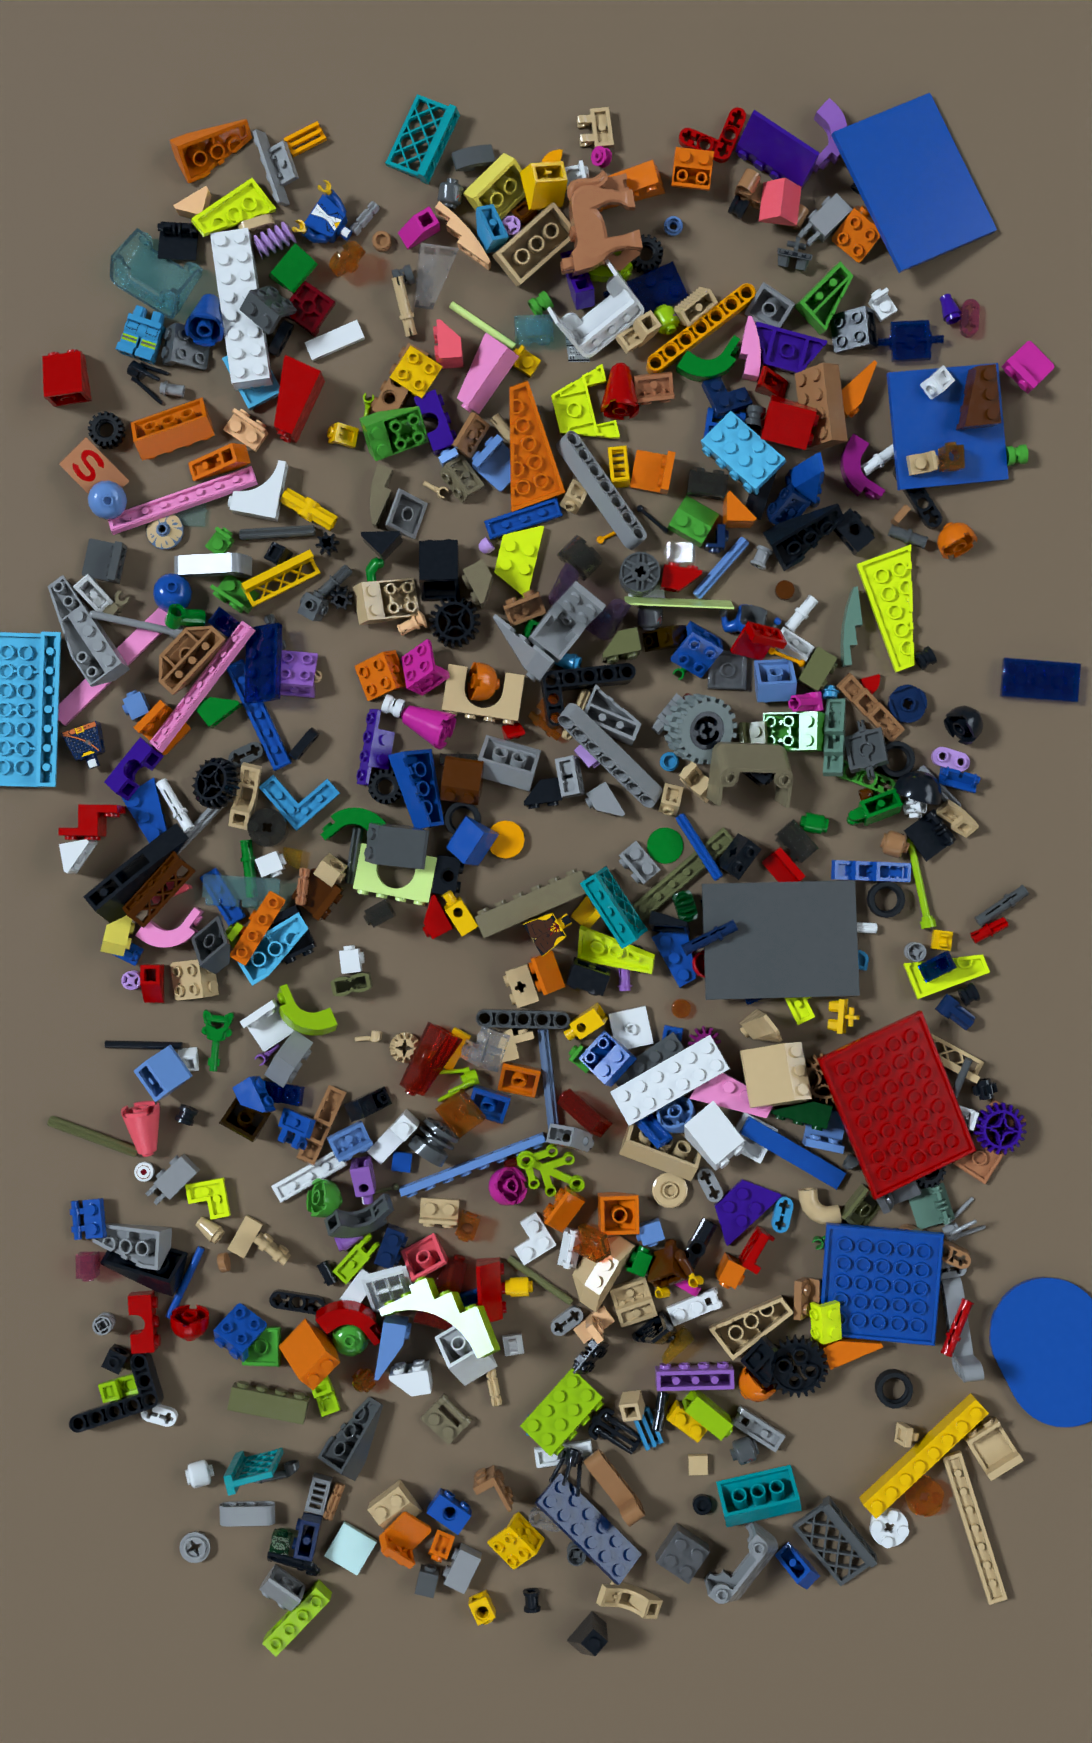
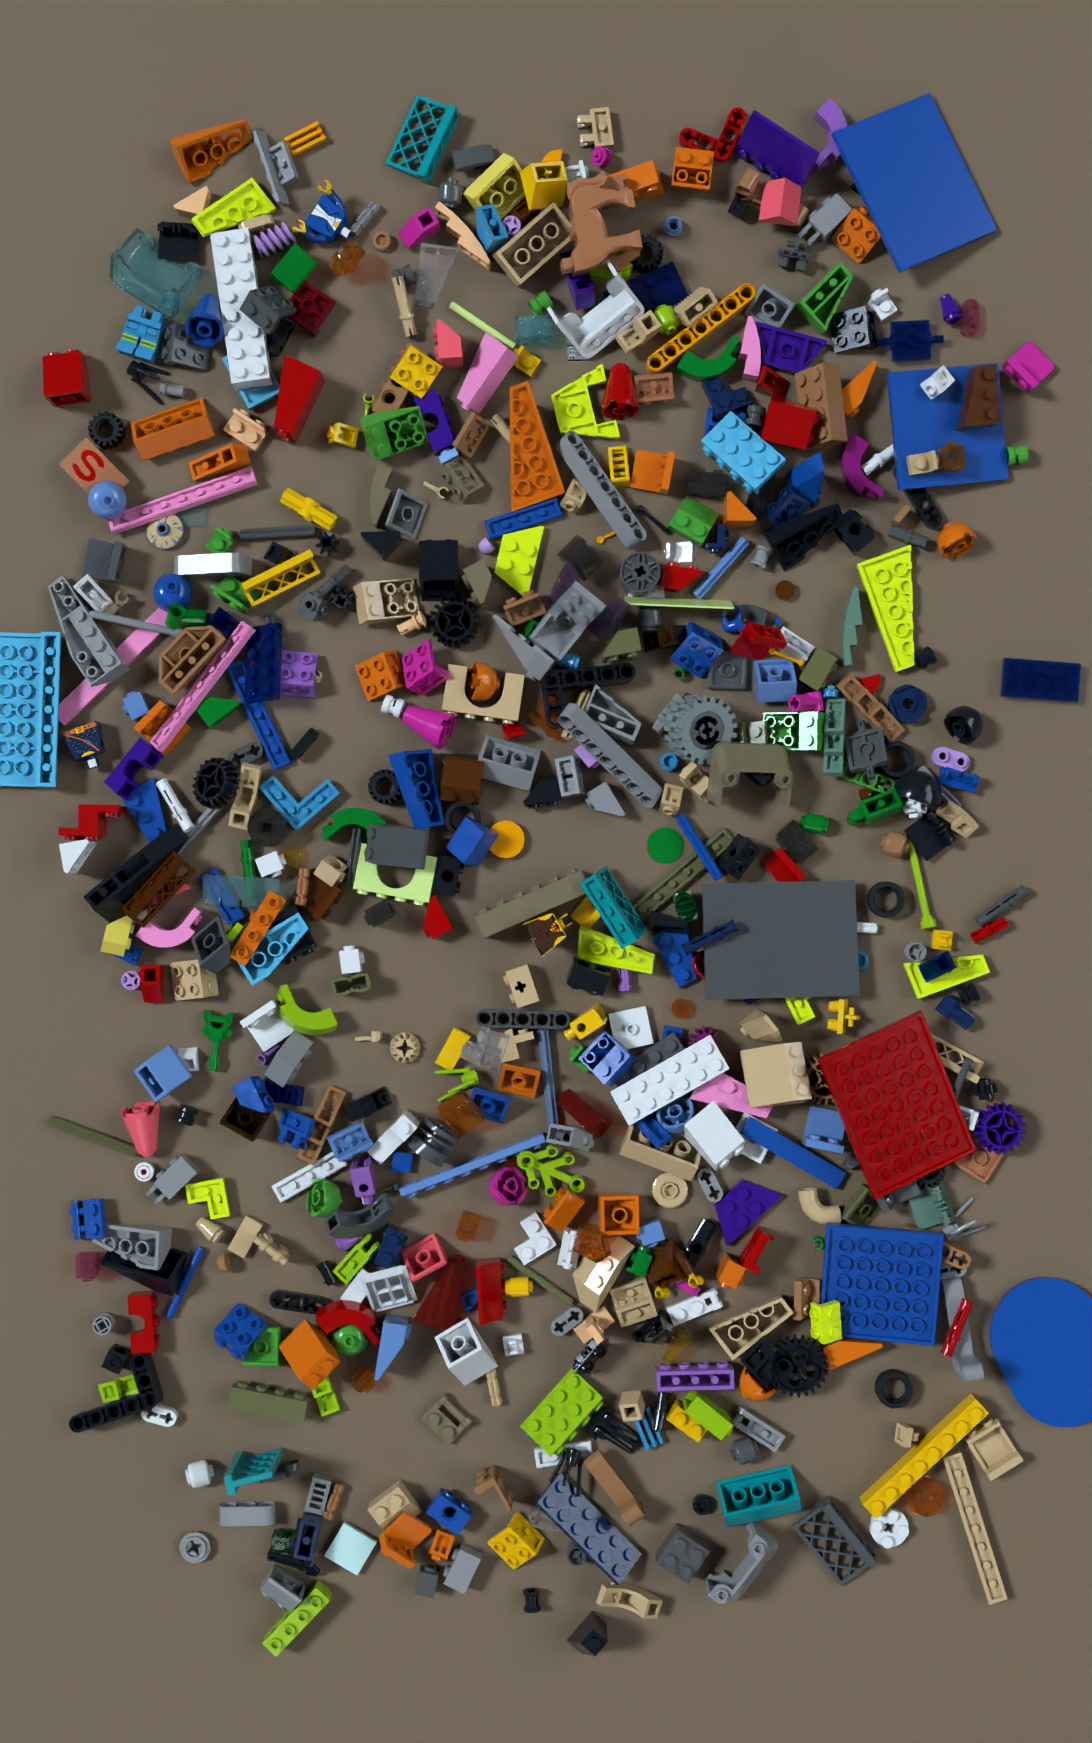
(142, 1045): black bar -> none
(189, 1322): red cylinder -> none
(264, 500): white arch -> none
(334, 340): white tile -> none
(351, 1445): dark grey wedge -> none
(372, 567): green arm -> none
(376, 747): dark purple bracket -> none
(412, 1377): white slope -> none
(429, 1058): clear red slope -> none
(439, 1211): tan bracket -> none
(448, 1305): arch -> none
(463, 919): yellow torso -> none
(479, 1600): yellow brick -> none
(494, 463): medium blue bracket -> none
(547, 973): orange slope -> none
(639, 863): light grey bracket -> none
(697, 1464): tan tile -> none
(777, 1213): dark azure beam -> none
(797, 1566): blue slope -> none
(801, 613): white pin -> none
(808, 1112): dark green slope -> none
(871, 871): blue slope -> none

